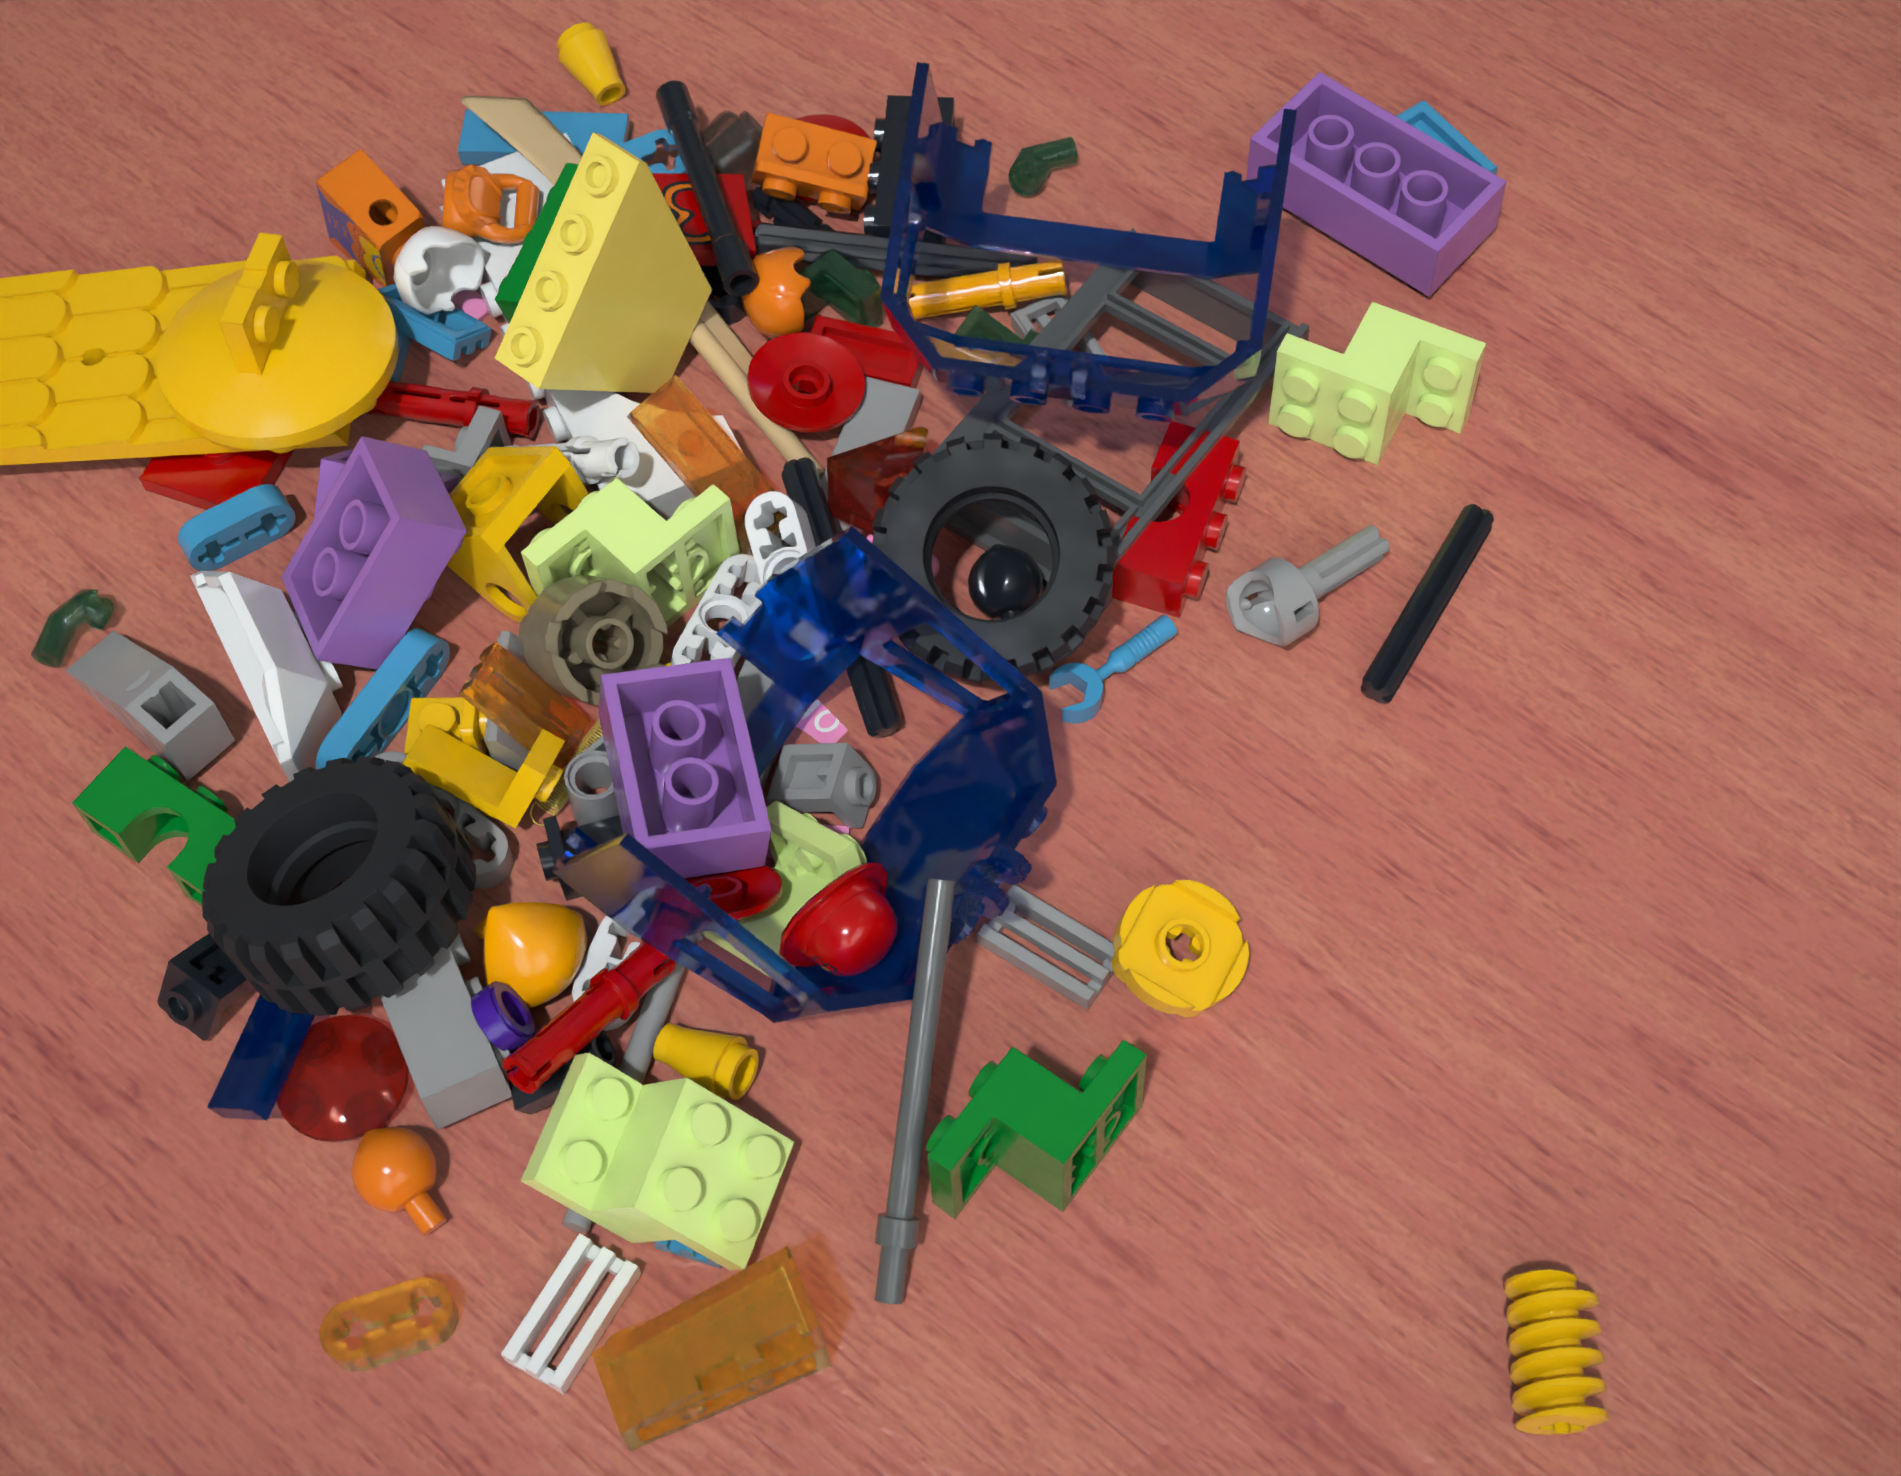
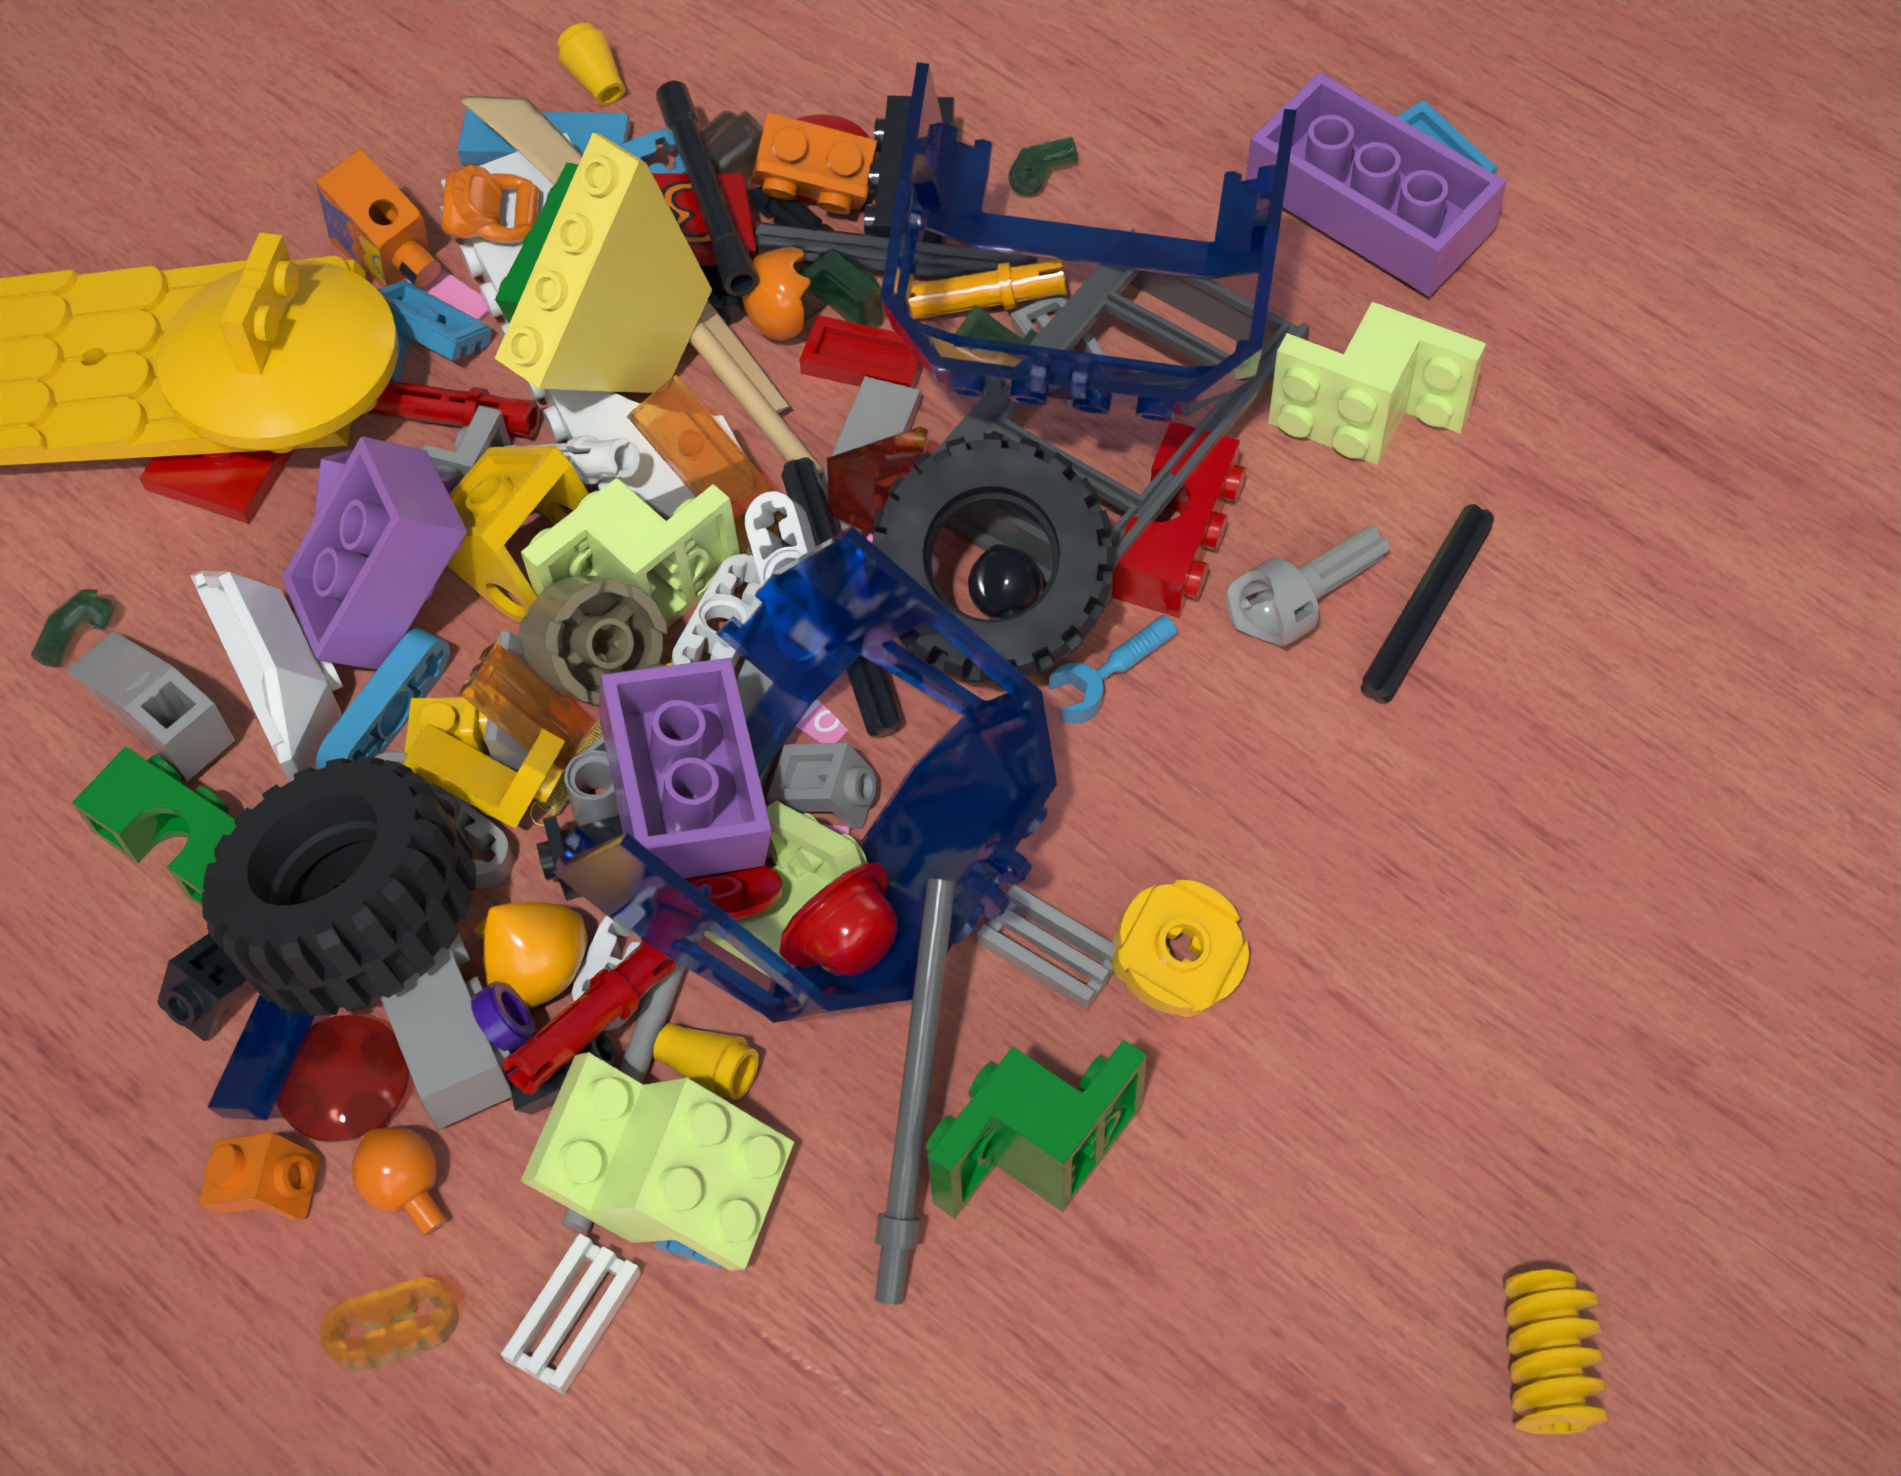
(236, 527): dark azure beam -> none
(258, 1175): none -> orange bracket
(436, 267): white hair -> none
(712, 1352): clear yellow wedge -> none
(809, 365): red dish -> none

